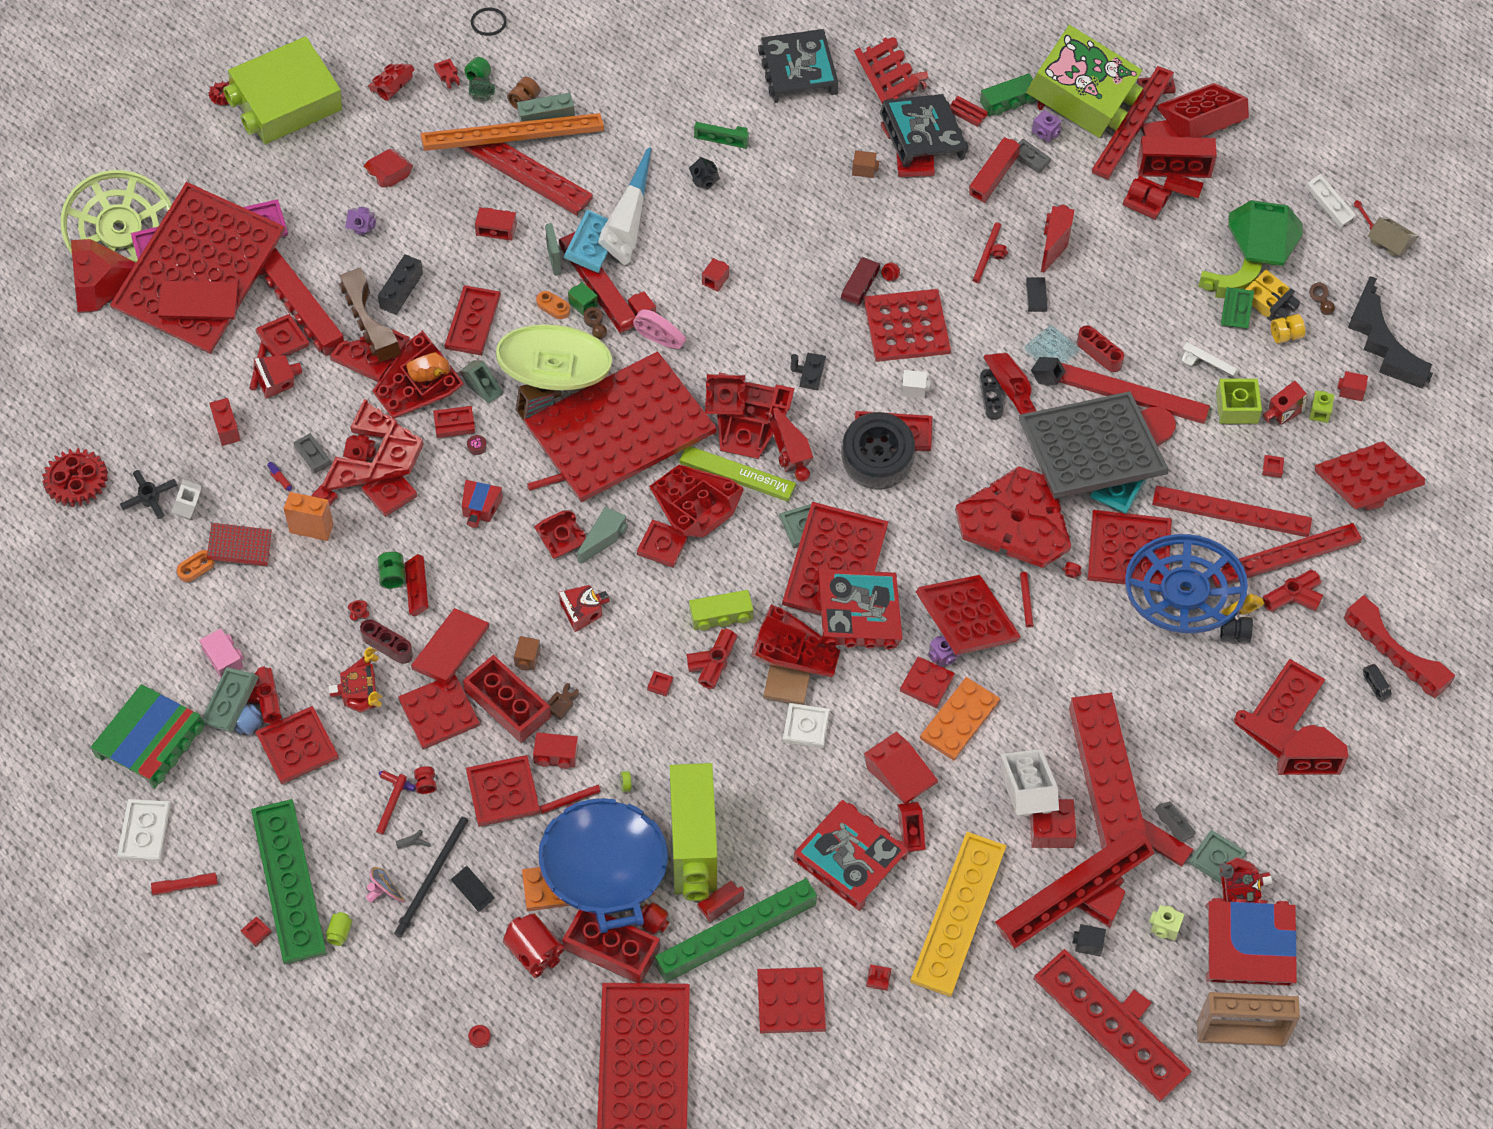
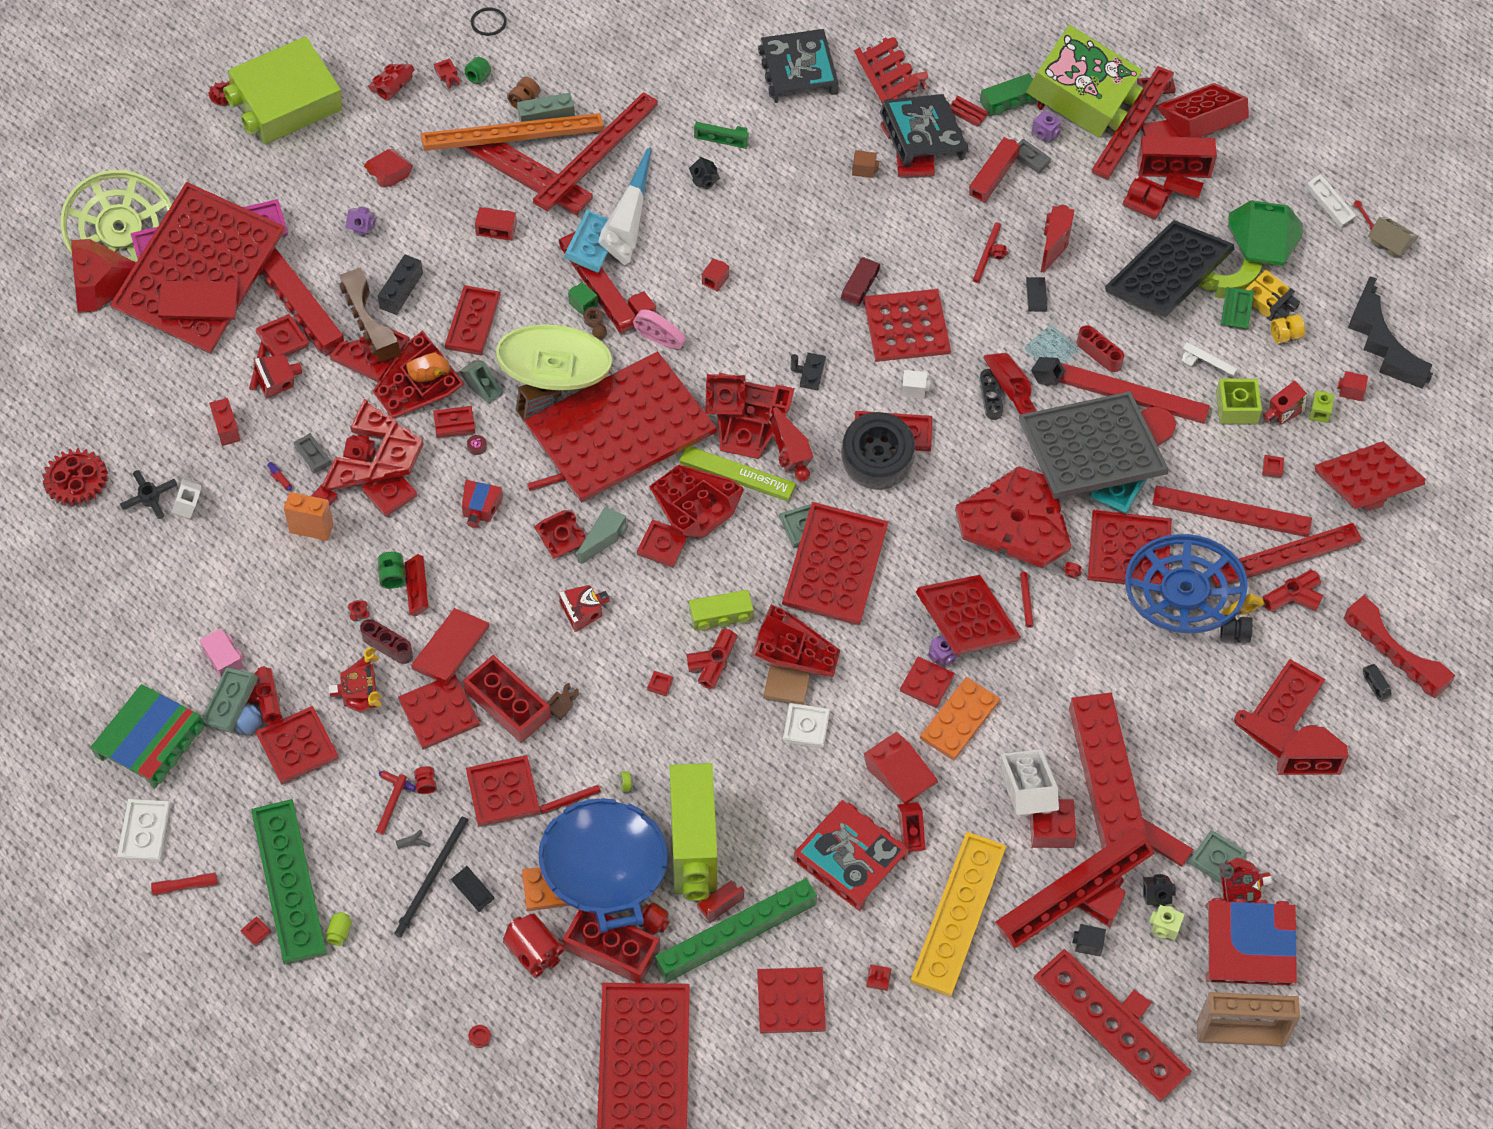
(195, 566): orange plate -> none
(239, 544): red tile -> none
(381, 884): shield -> none
(481, 88): clear green head -> none
(527, 653): dark orange brick -> none
(552, 303): orange plate -> none
(553, 249): sand green tile -> none
(555, 750): red brick -> none
(595, 152): none -> red plate
(859, 608): panel -> none
(890, 271): red plate -> none
(1158, 890): none -> black brick
(1169, 268): none -> black plate
(1175, 821): dark grey plate -> none
(1327, 307): reddish brown plate -> none

